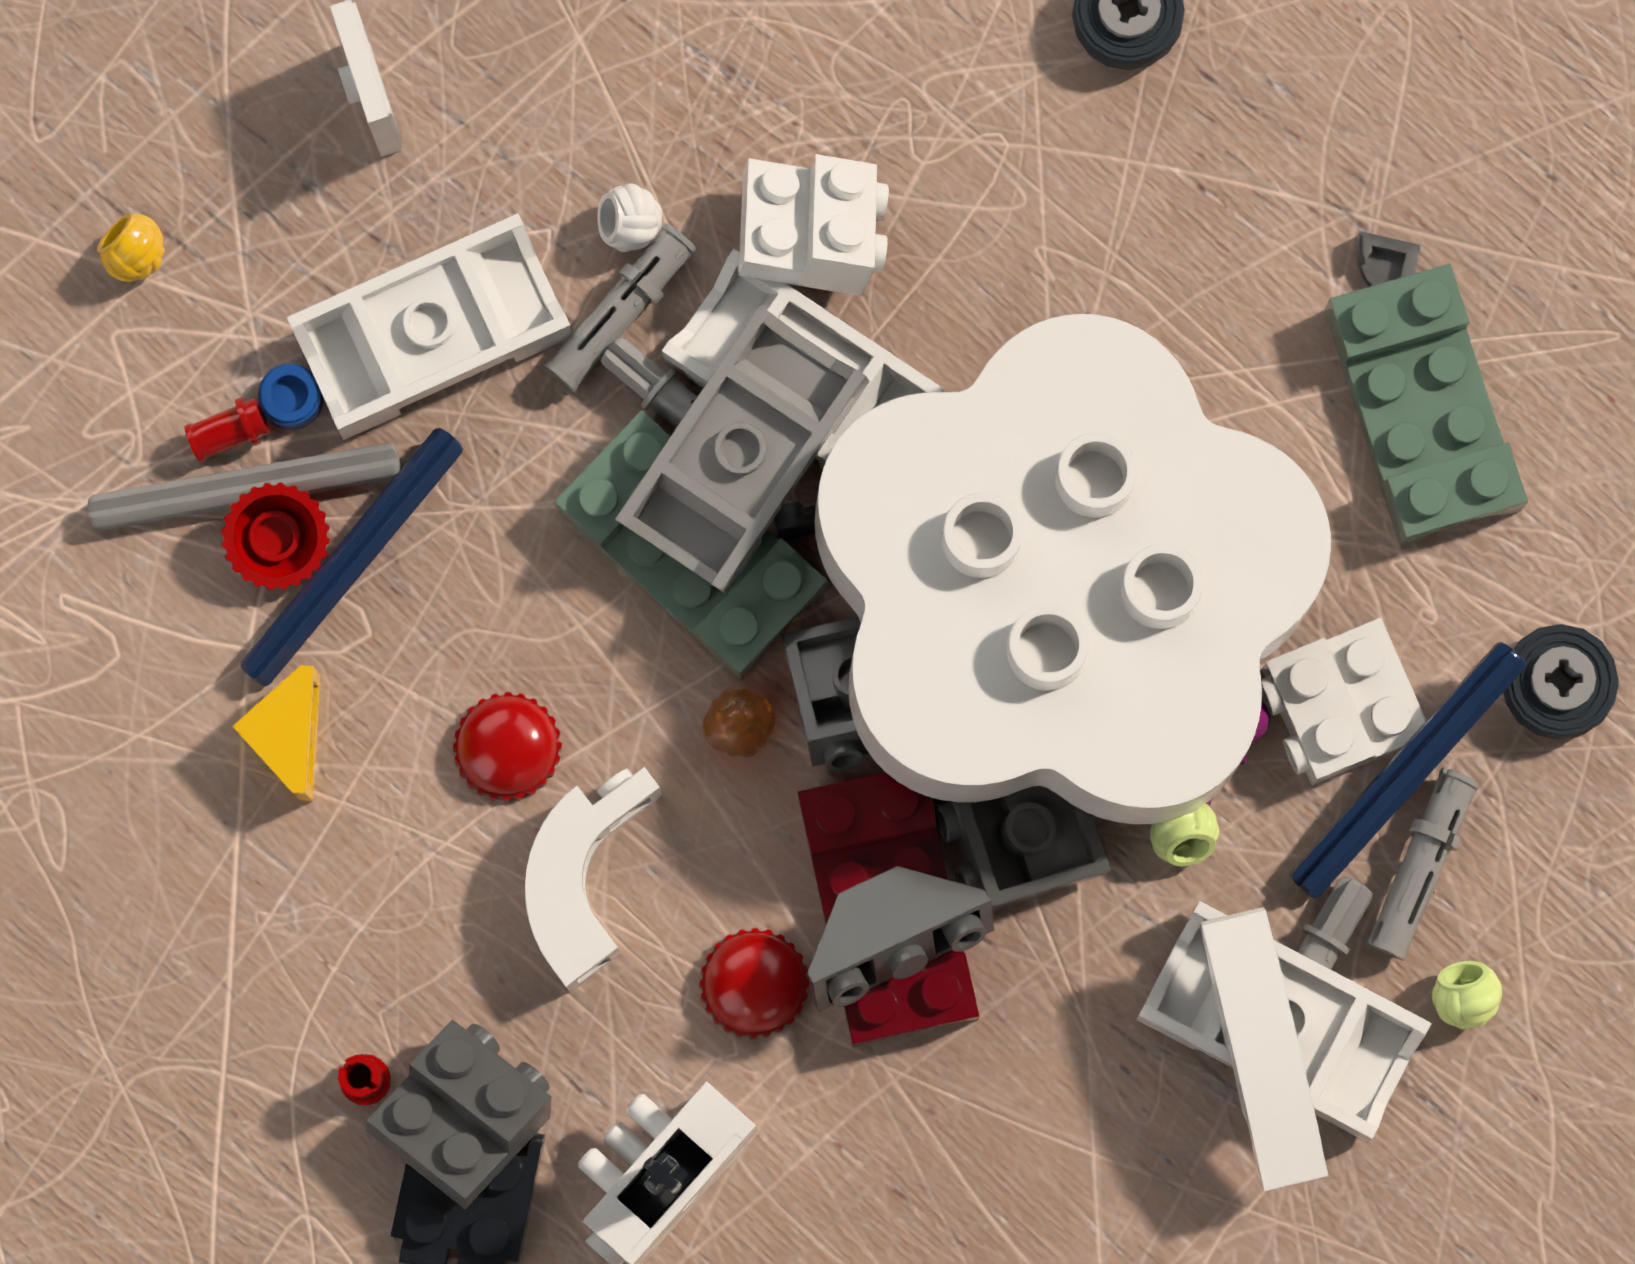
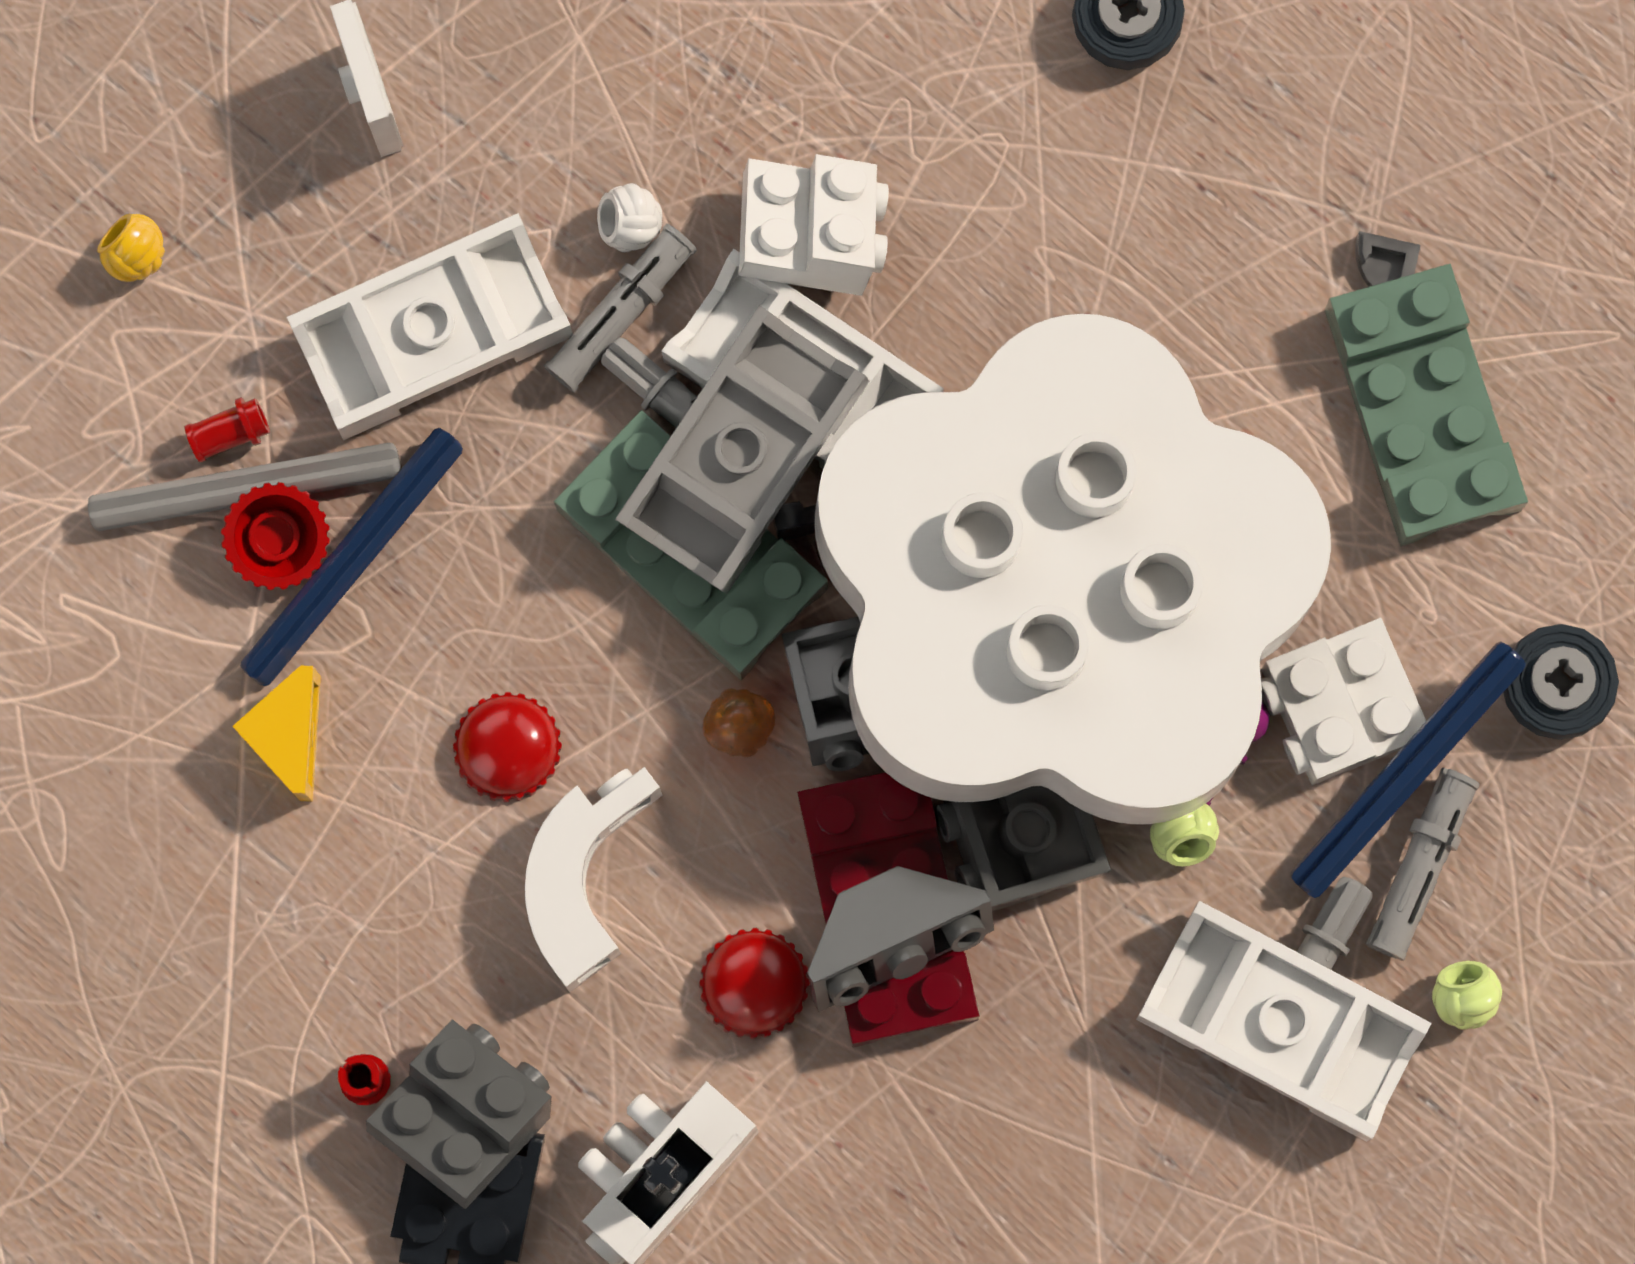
(290, 396): blue tile -> none
(1264, 1049): white slope -> none

